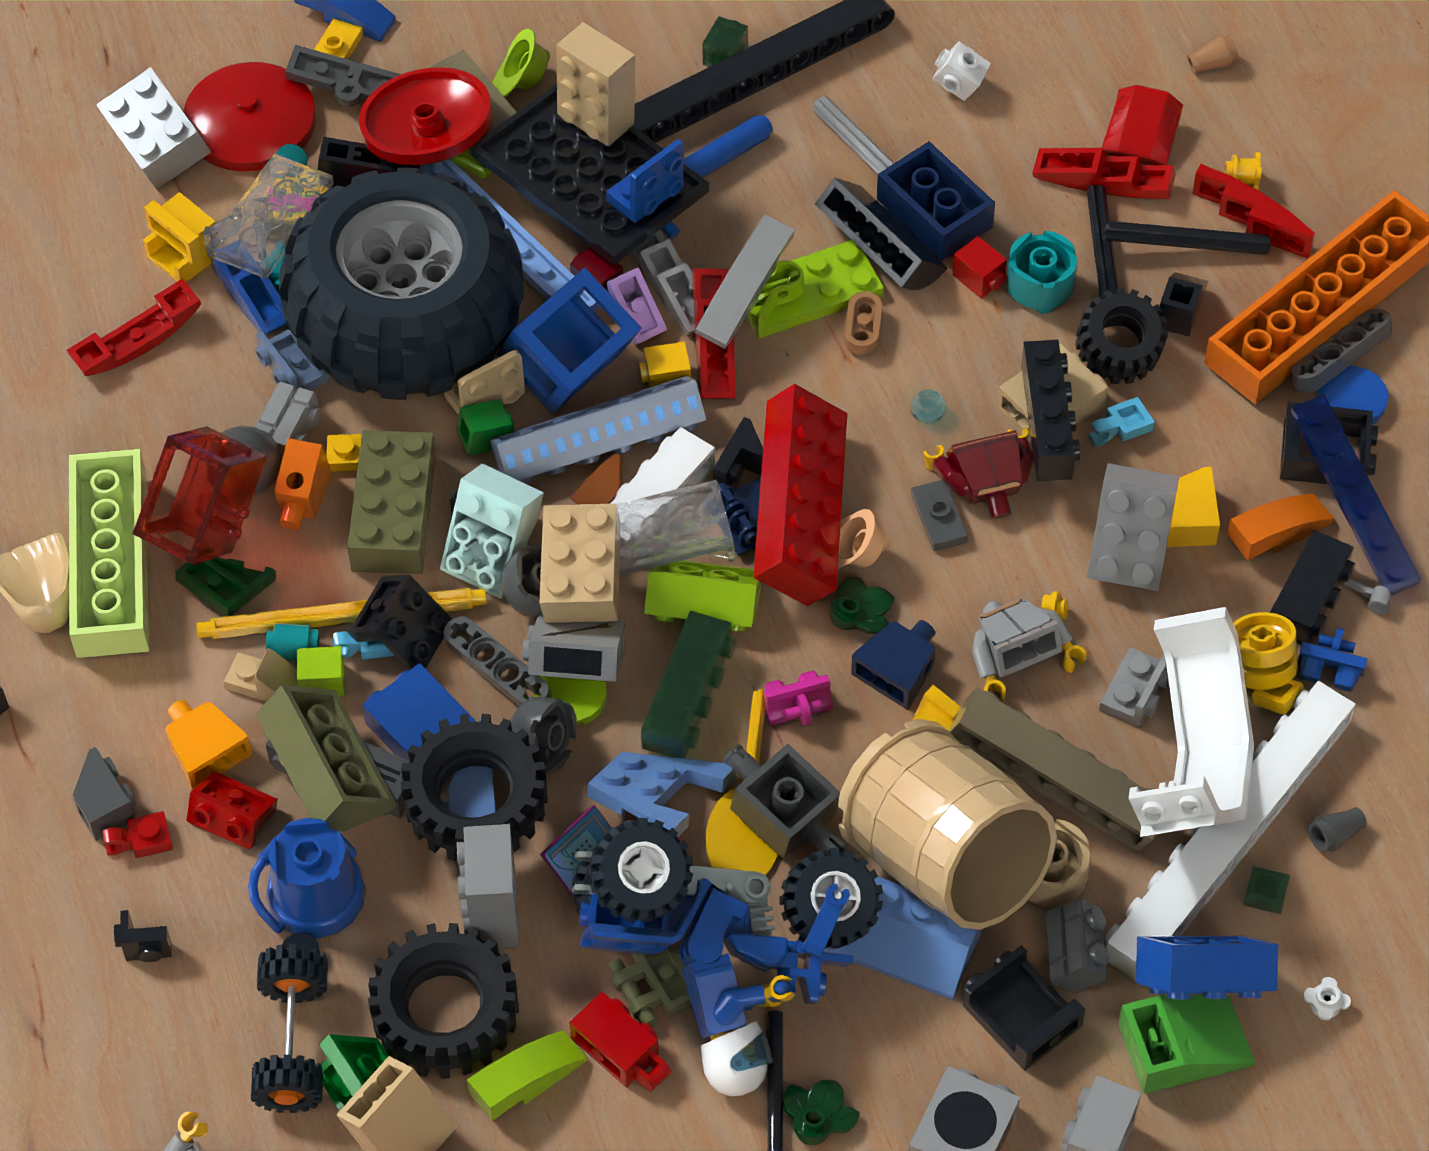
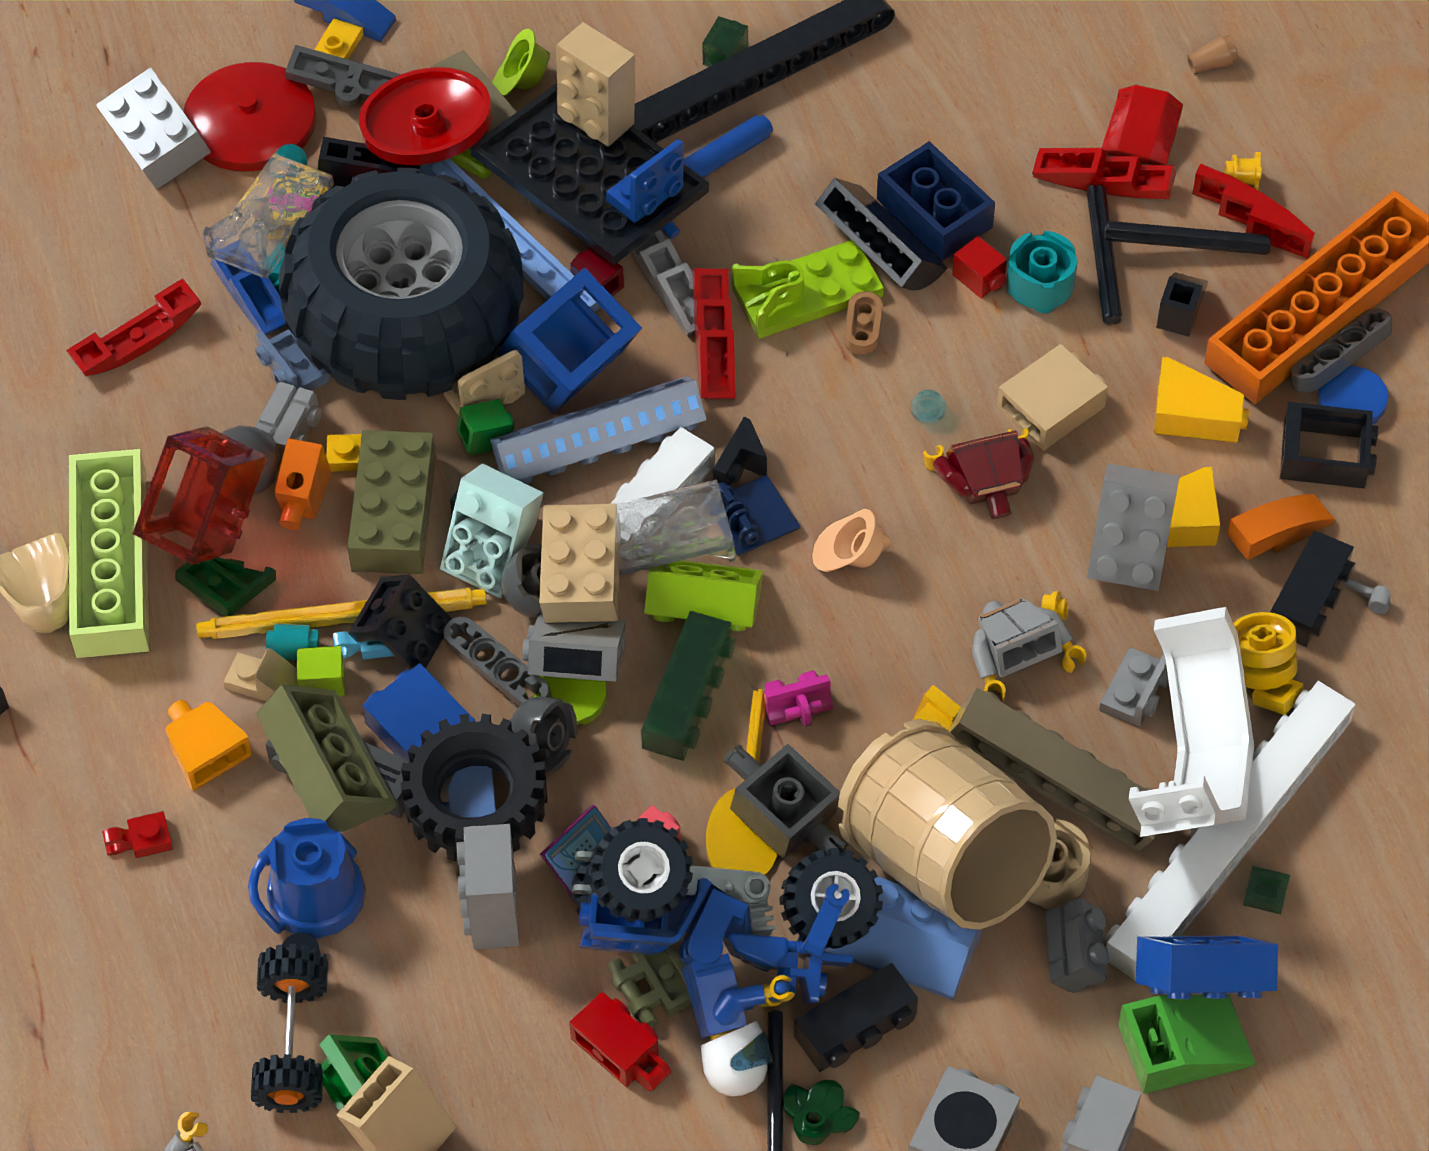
(100, 797): dark grey slope -> none
(142, 943): black bracket -> none
(177, 237): yellow plate -> none
(229, 809): red bracket -> none
(434, 956): black tyre -> none
(524, 1073): lime slope -> none
(601, 484): dark orange slope -> none
(634, 296): lavender slope -> none
(647, 782): medium blue wing -> none
(664, 364): yellow brick -> none
(744, 281): light grey slope -> none
(801, 495): red brick -> none
(852, 134): light grey axle -> none
(856, 1018): none -> black brick
(860, 606): dark green plate -> none
(896, 661): dark blue torso -> none
(939, 515): dark grey plate -> none
(960, 70): white brick -> none
(1021, 1008): black panel -> none
(1048, 410): black brick -> none
(1125, 311): black tyre -> none
(1125, 419): medium azure plate -> none
(1197, 405): none -> yellow slope
(1315, 657): blue hips -> none
(1326, 1009): white plate -> none
(1334, 829): dark grey cone -> none
(1355, 494): clear blue plate -> none

